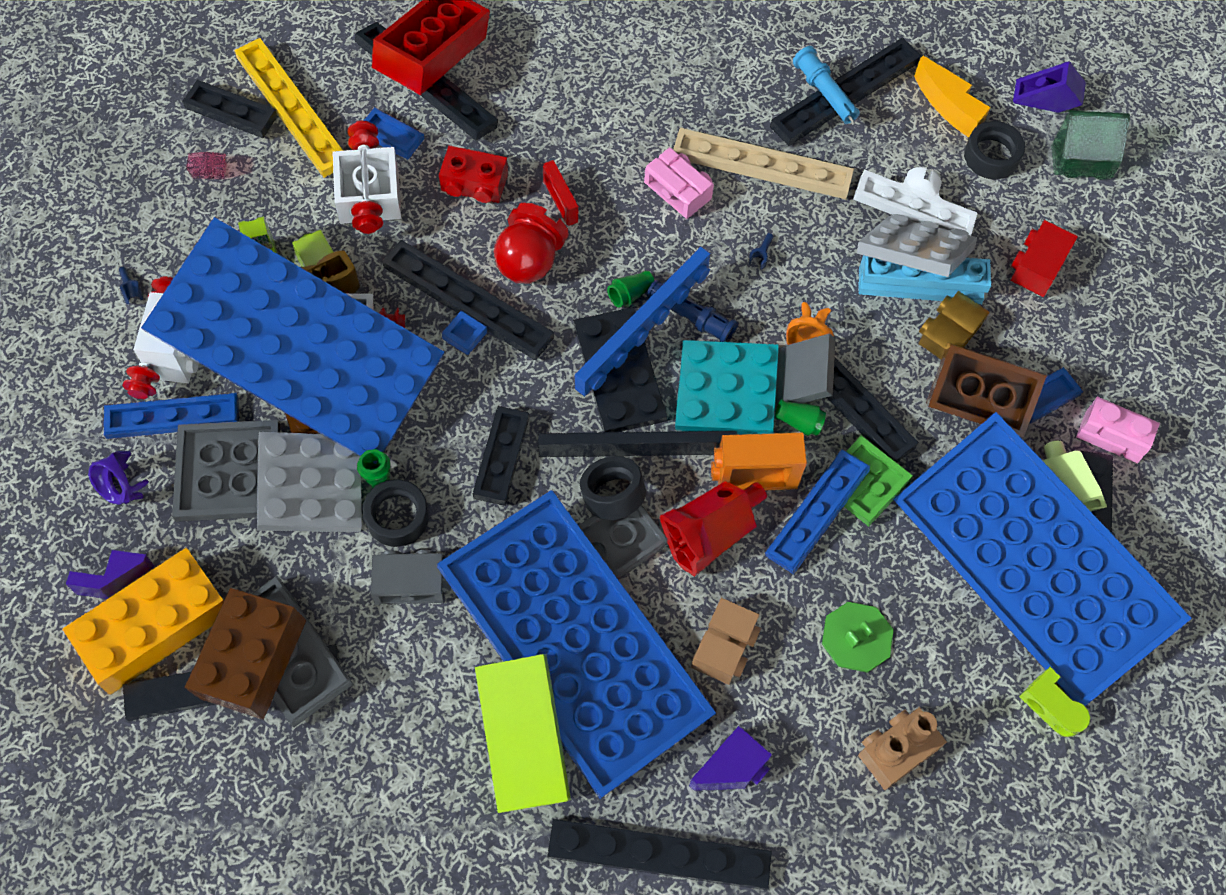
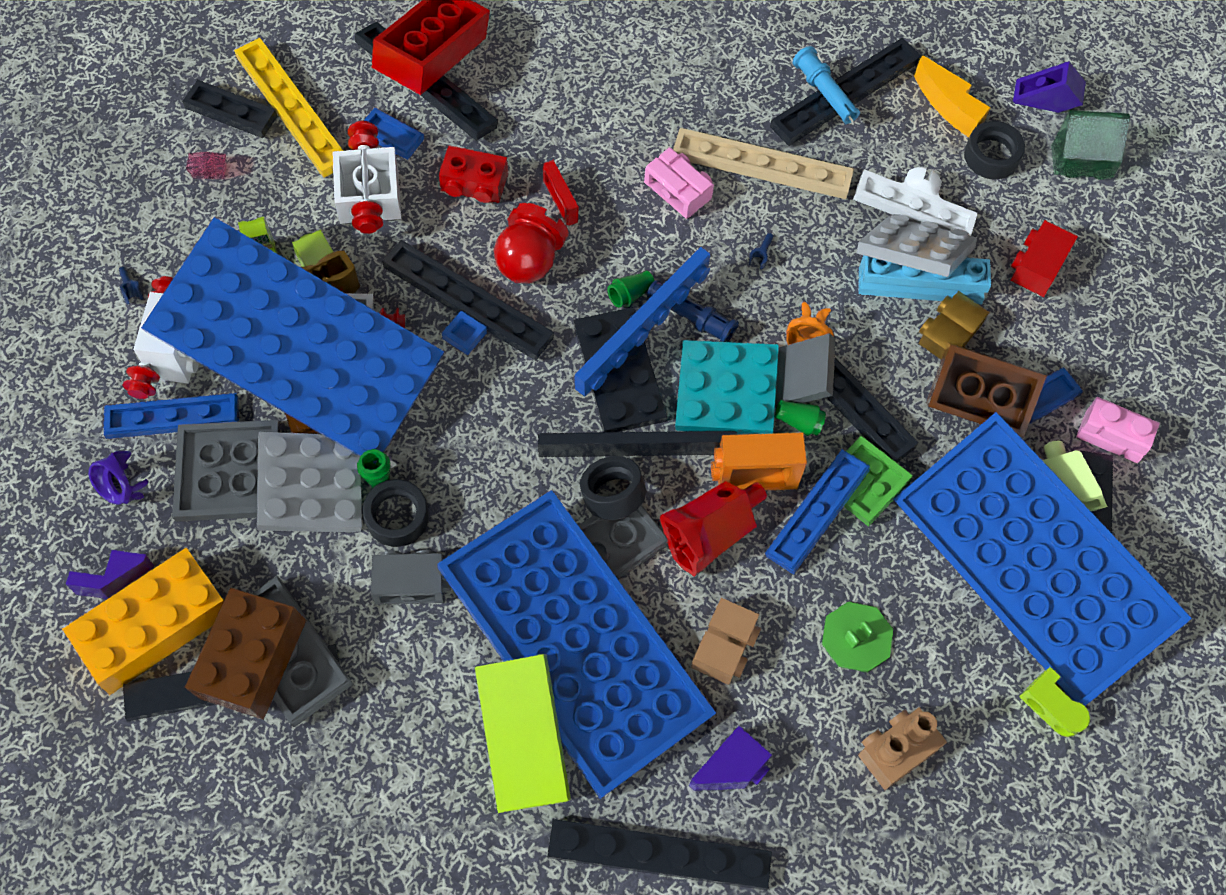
(501, 455): black plate -> none

